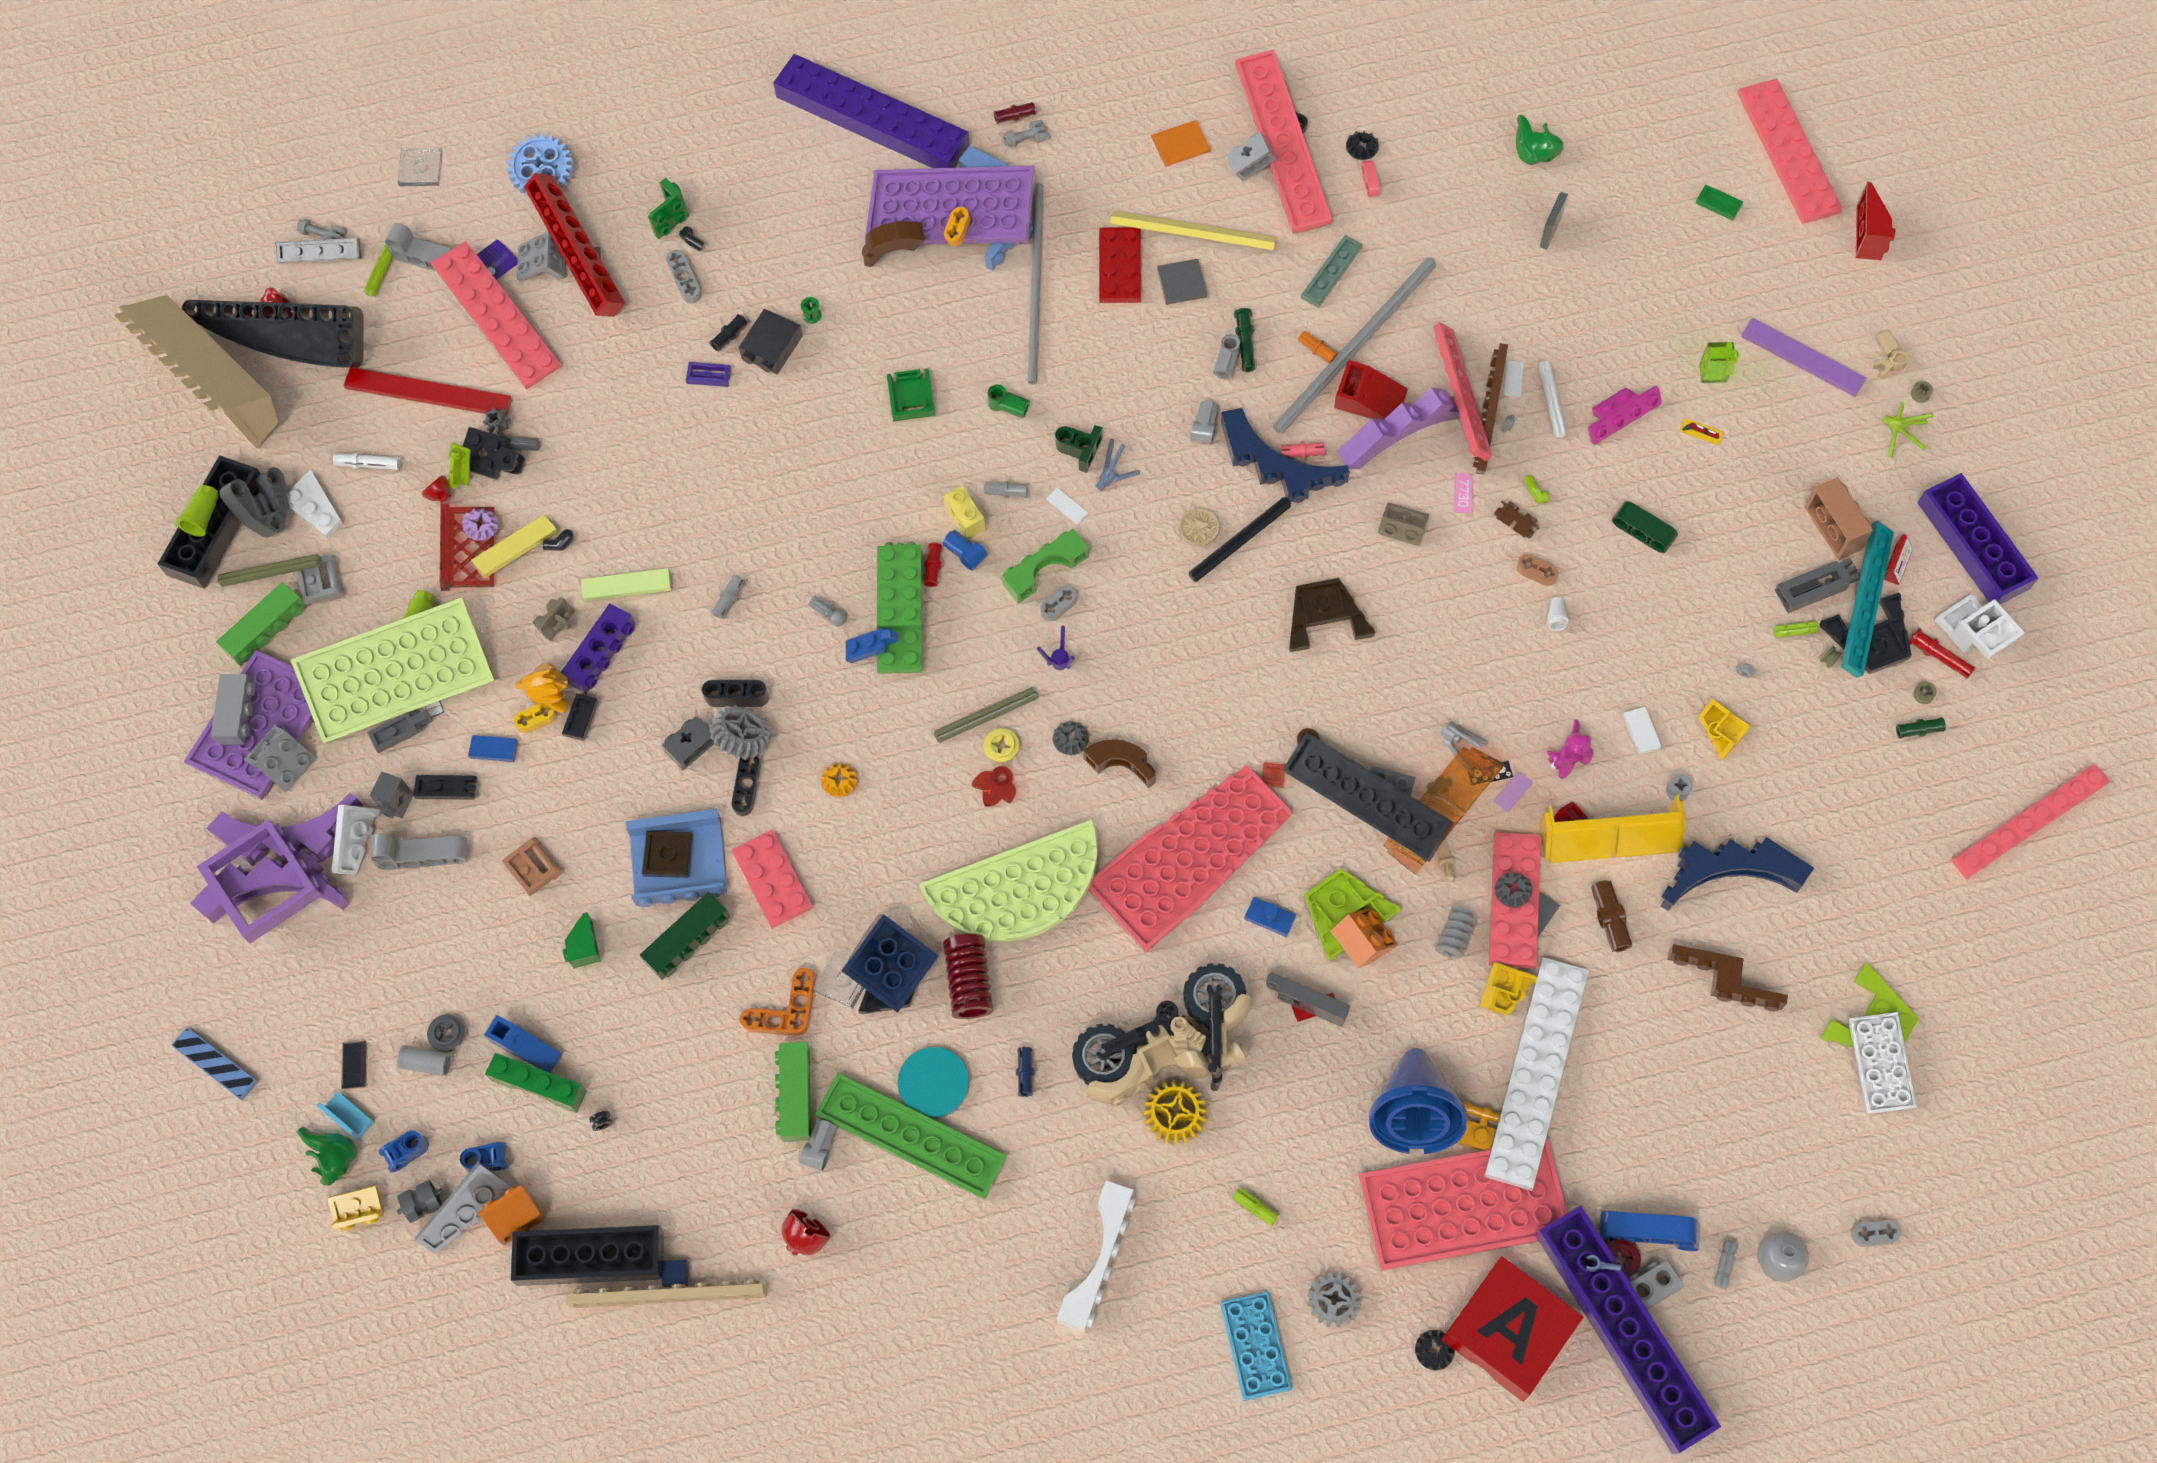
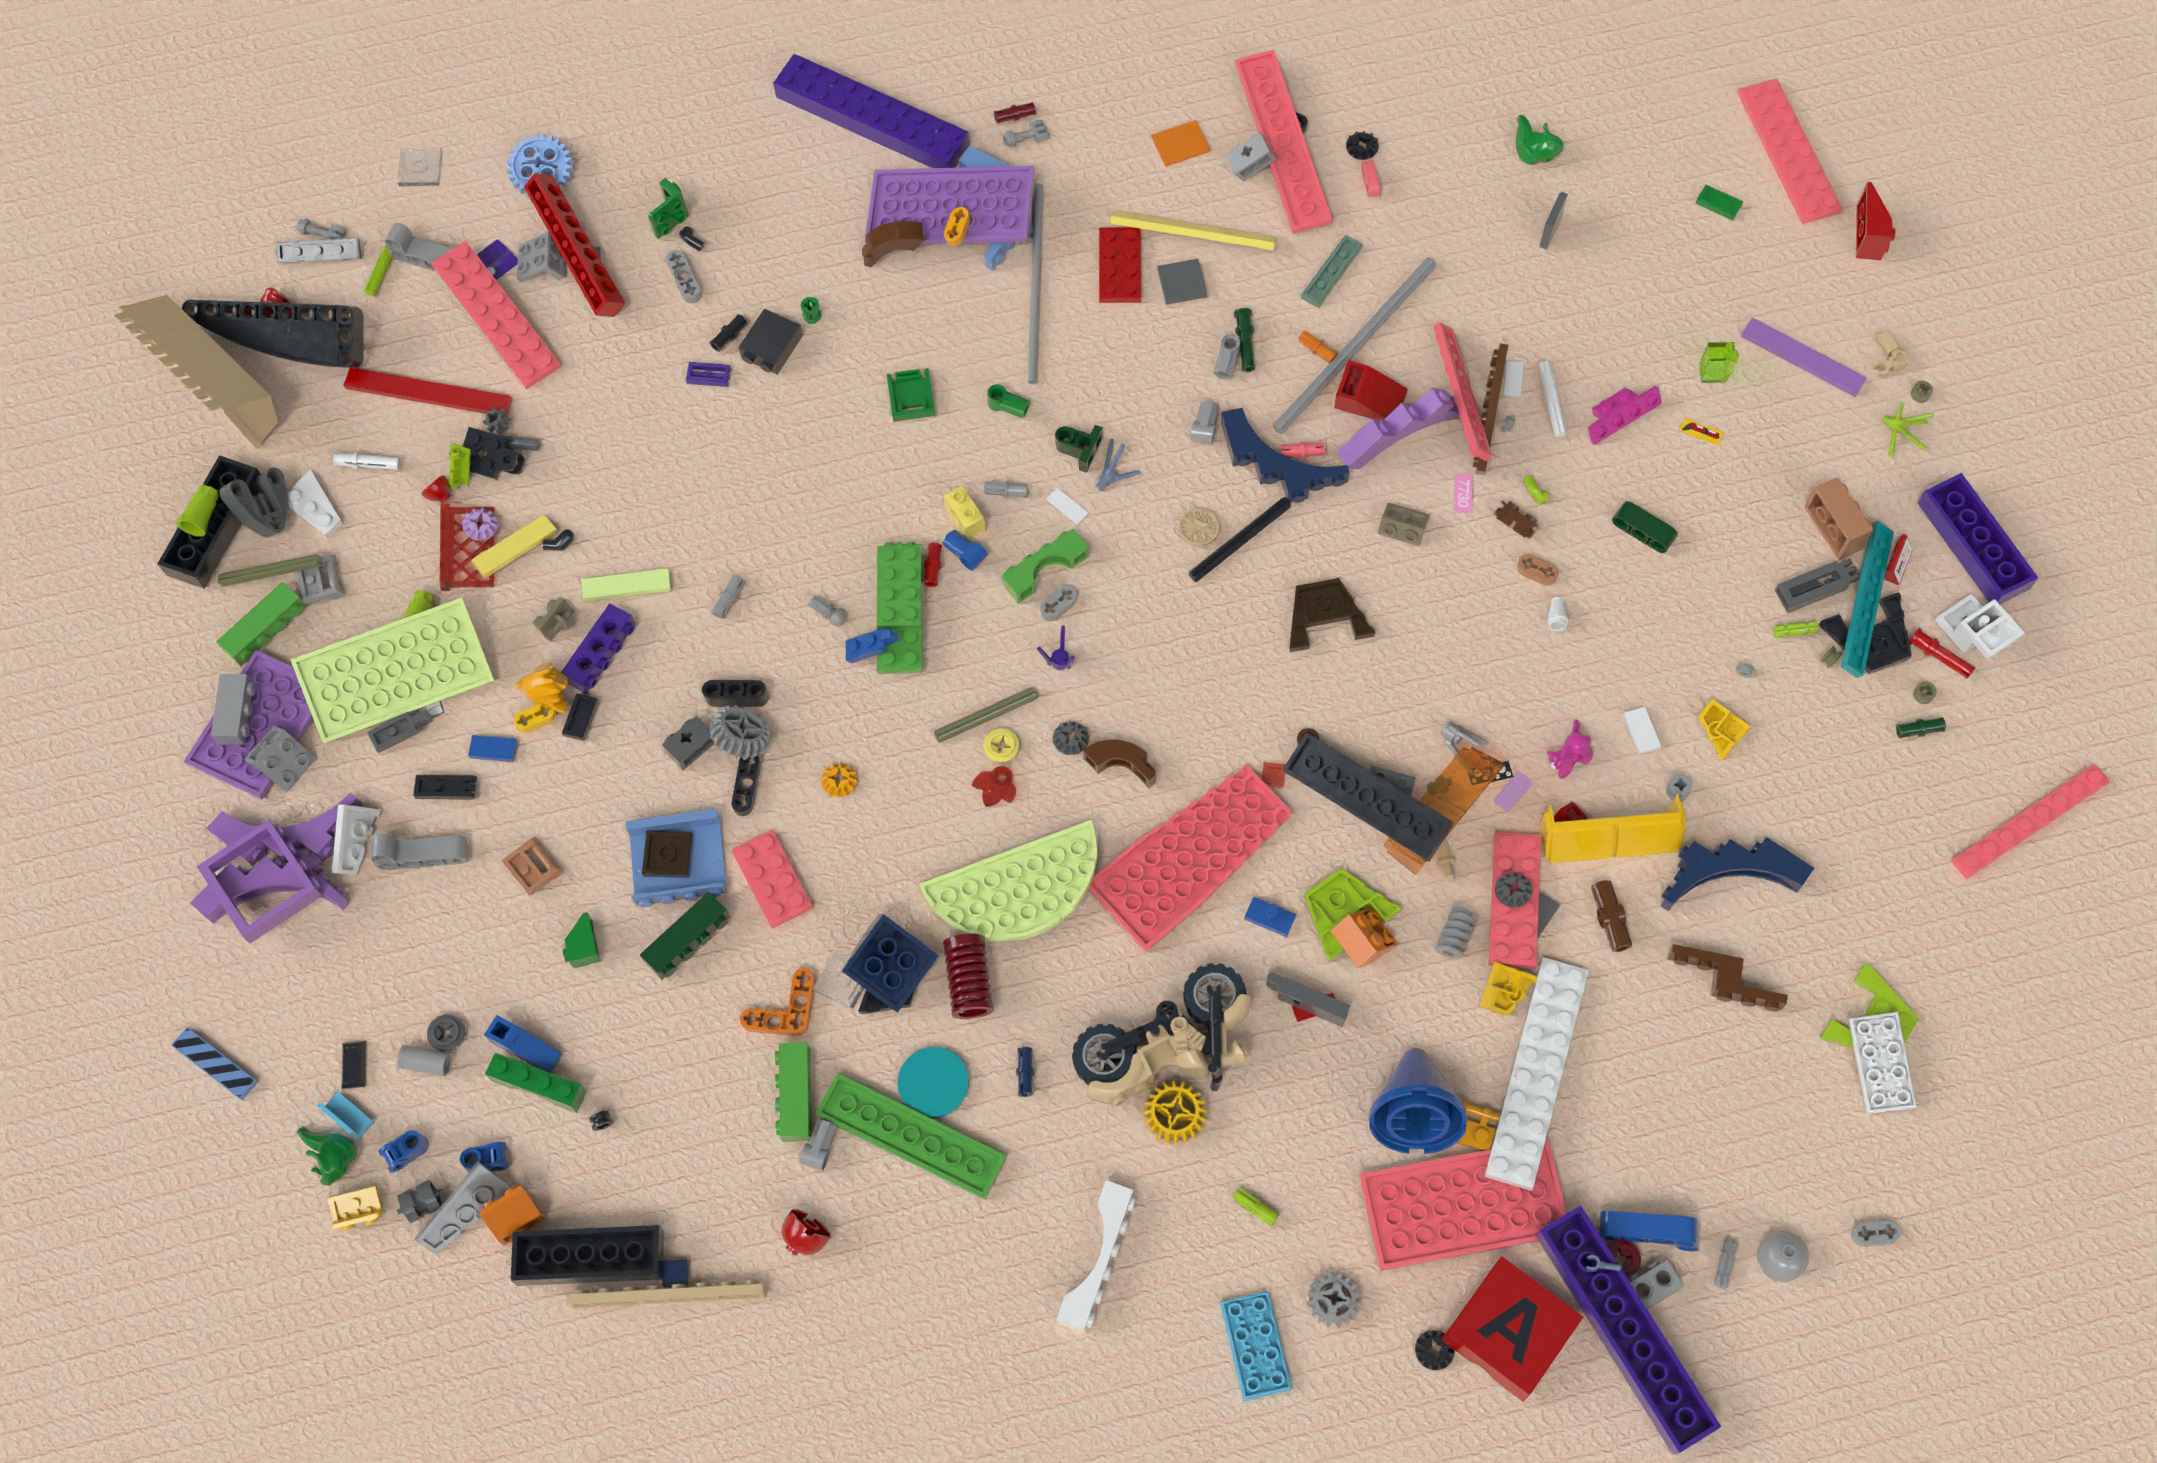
(391, 795): dark grey brick -> none

